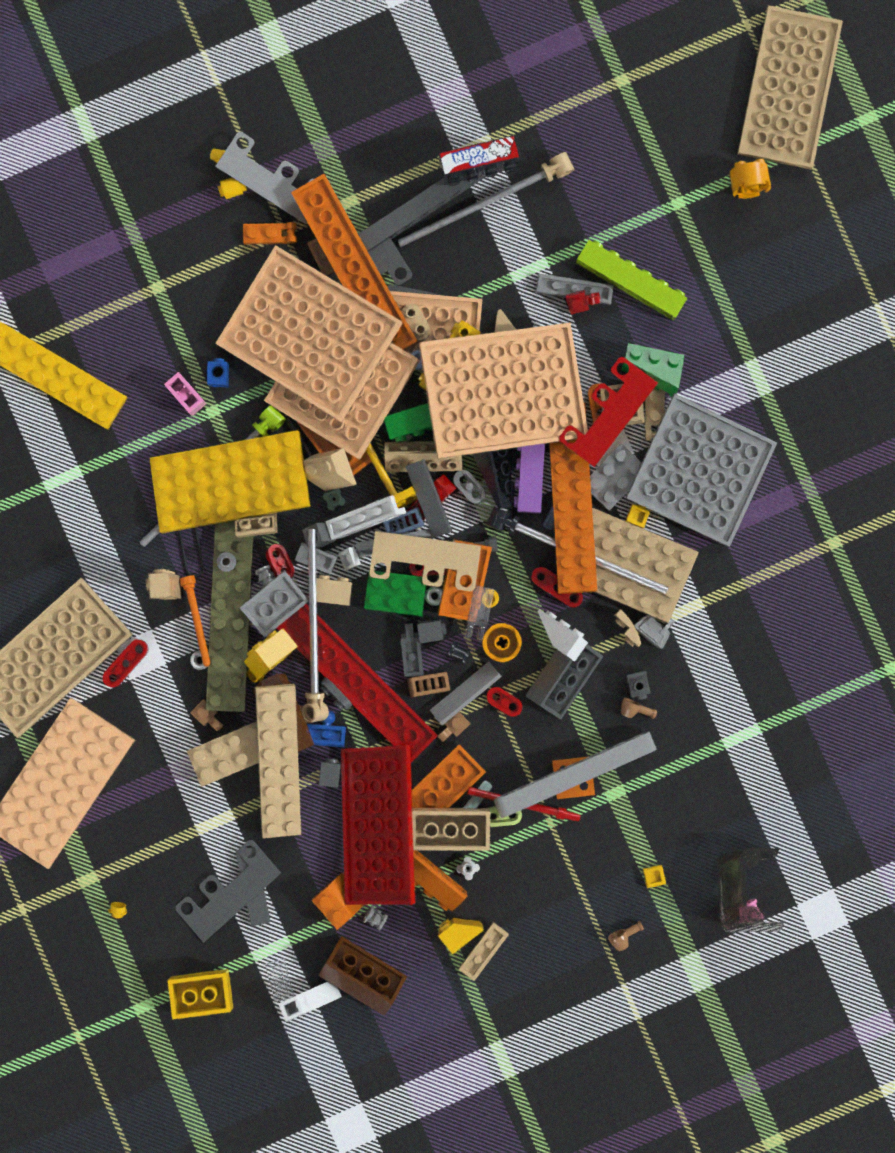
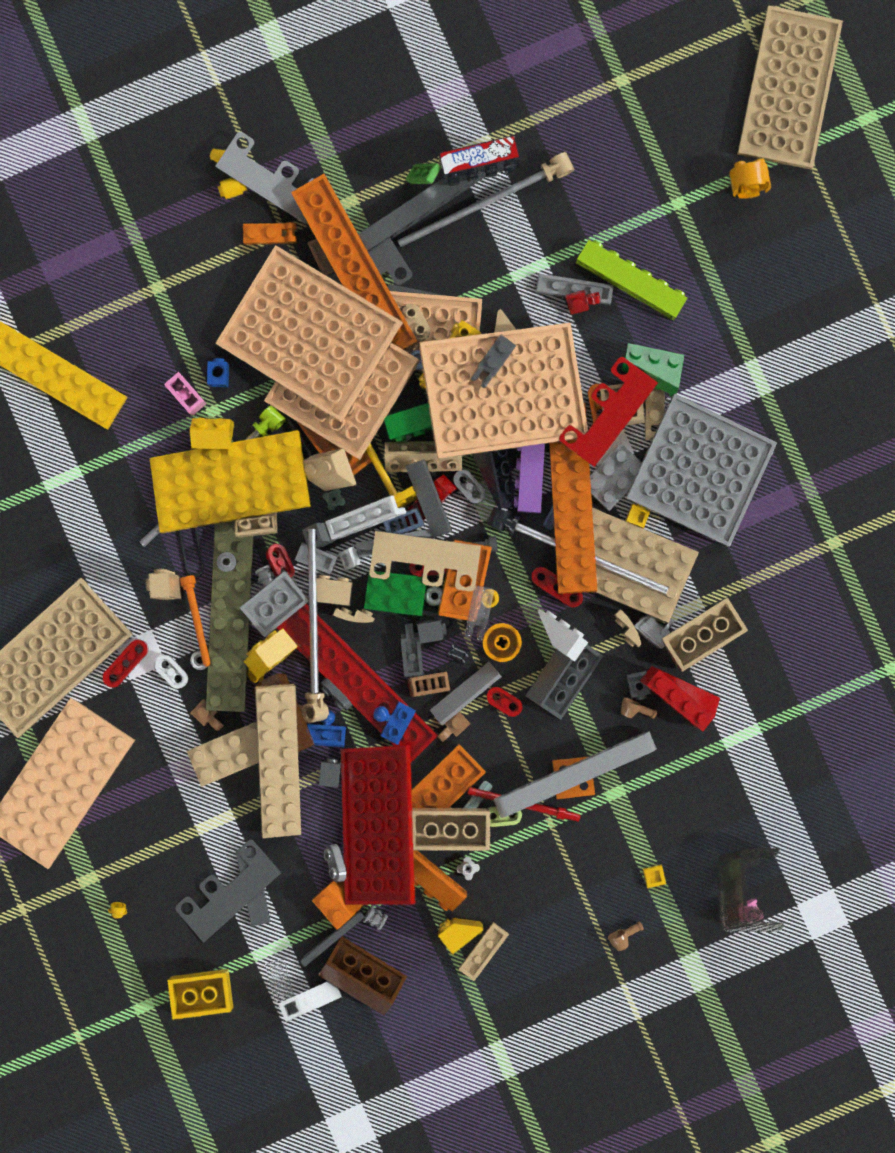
(171, 672): none -> white plate
(211, 433): none -> yellow slope
(331, 938): none -> dark grey tile
(335, 862): none -> light grey plate
(360, 616): none -> tan slope
(396, 722): none -> blue plate
(423, 173): none -> bright green tile
(494, 359): none -> dark grey hinge
(688, 700): none -> red wedge
(704, 635): none -> tan slope

